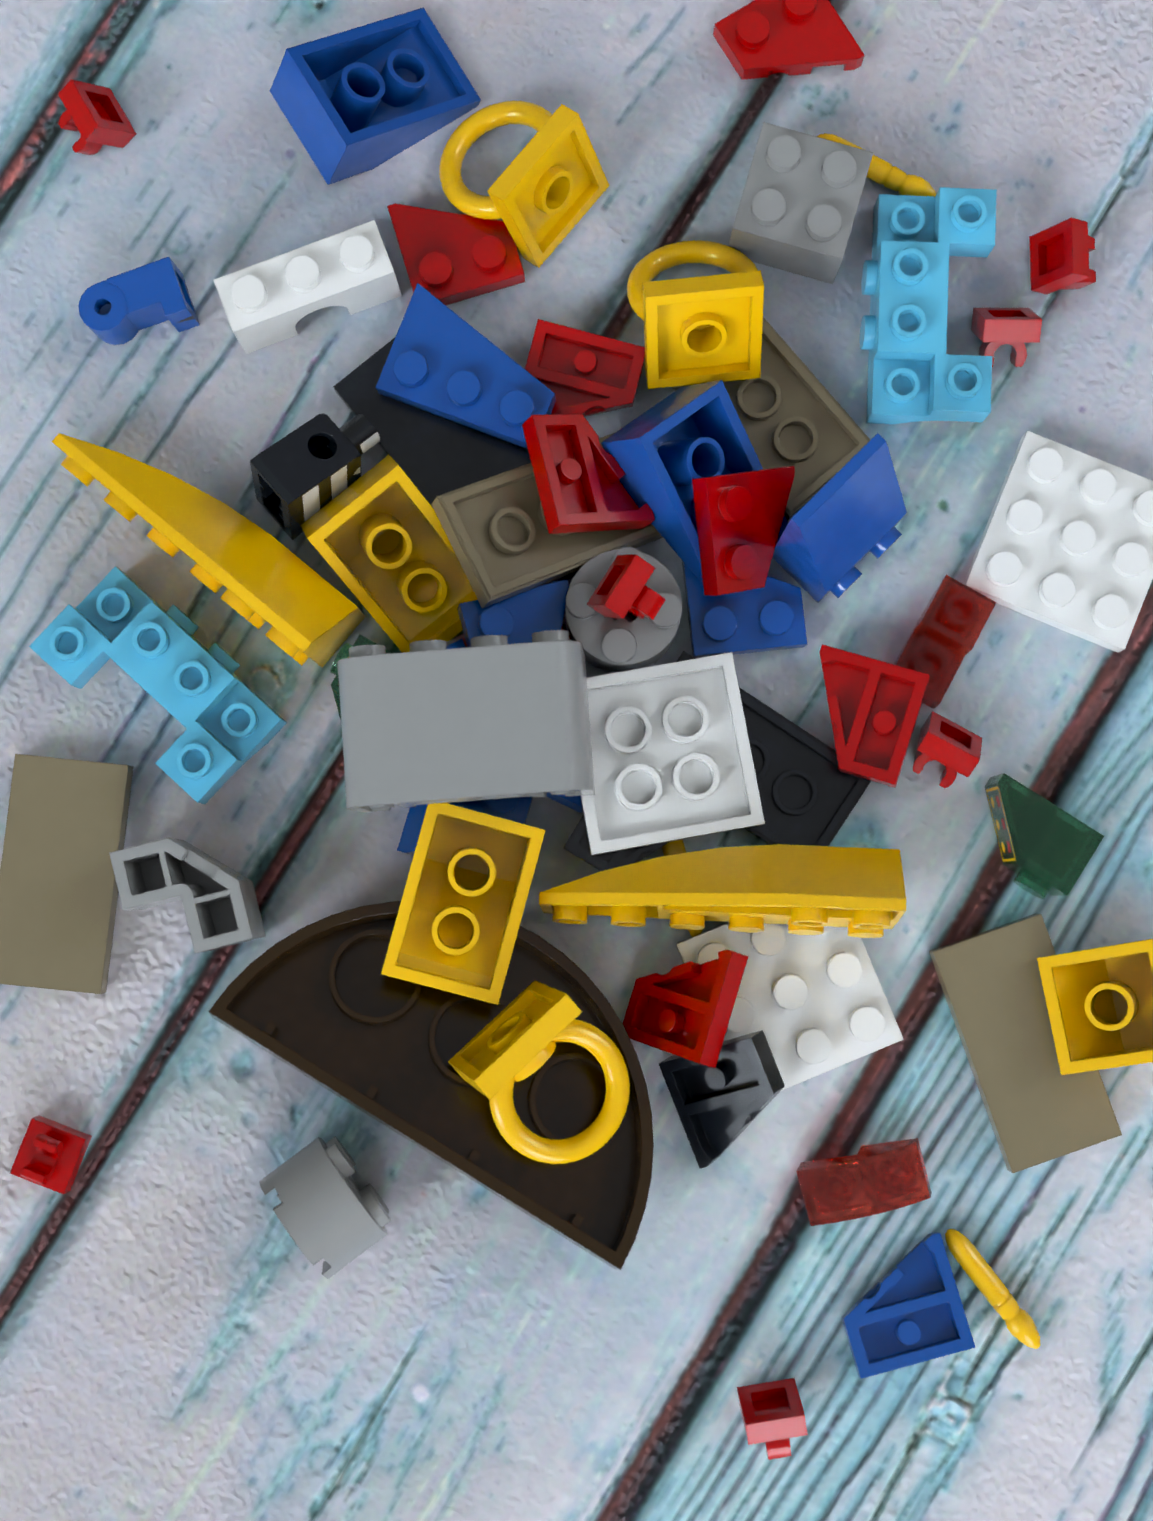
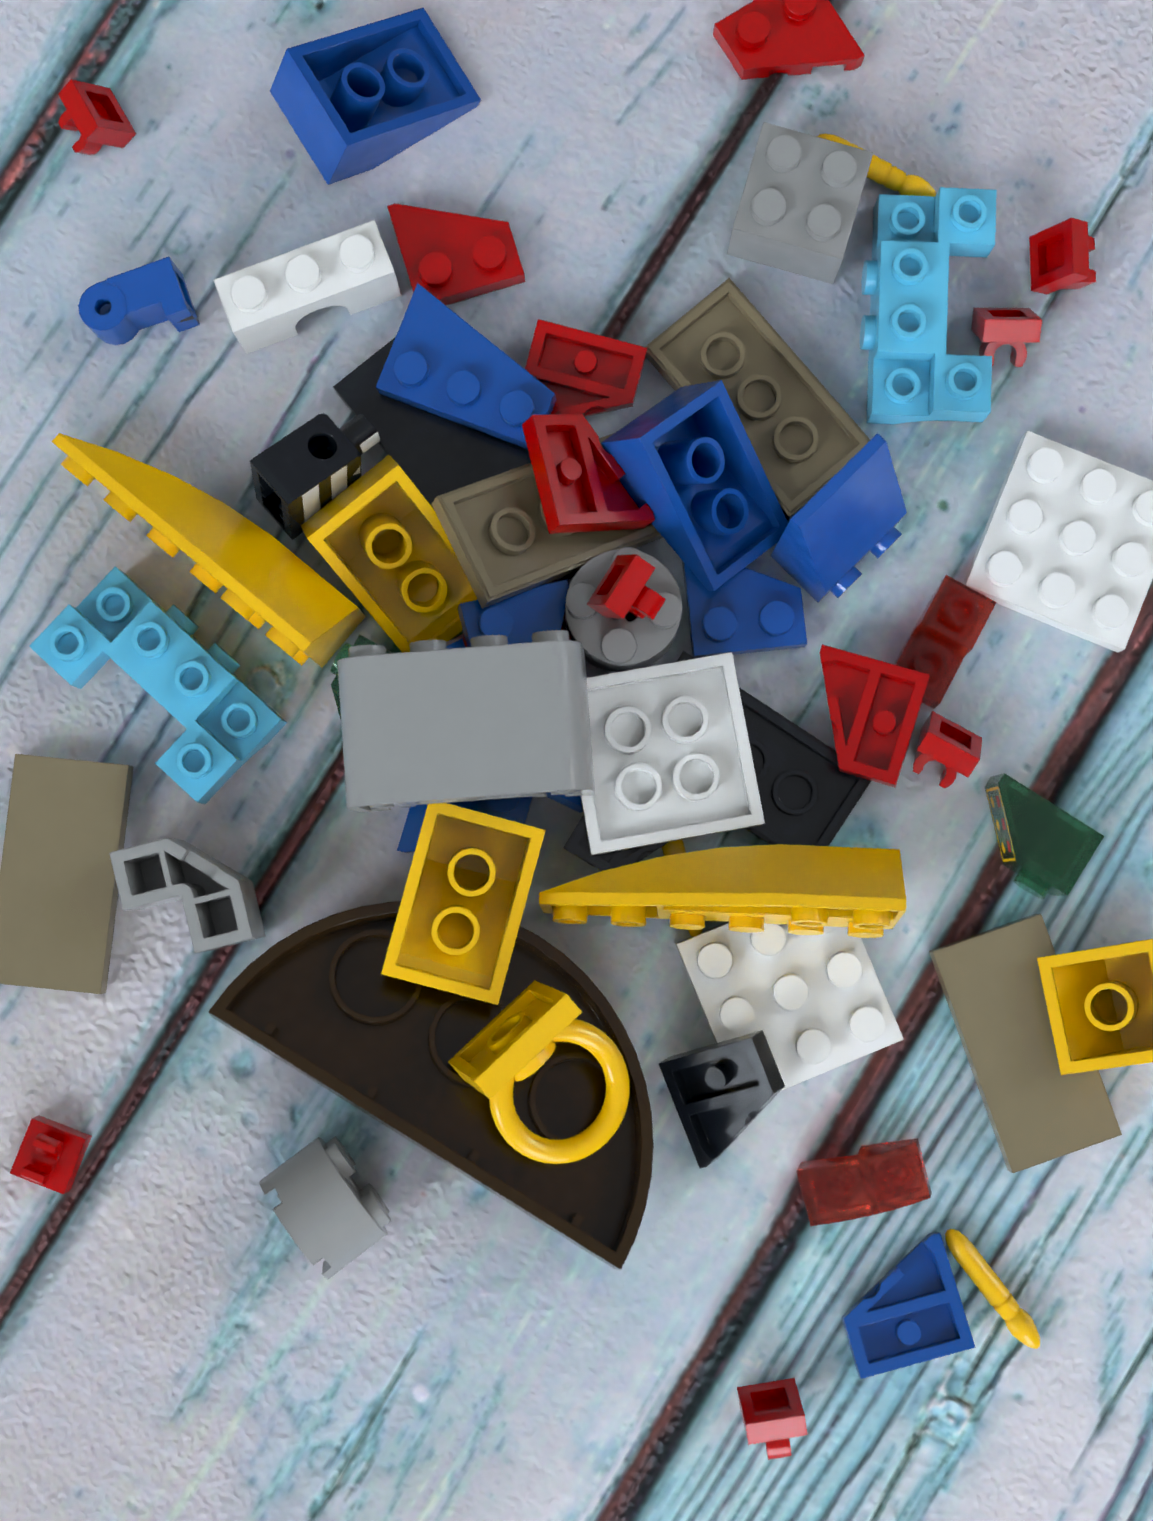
(542, 188): yellow tile -> none
(687, 1007): red wing -> none
(701, 324): yellow tile -> none
(739, 526): red wing -> none

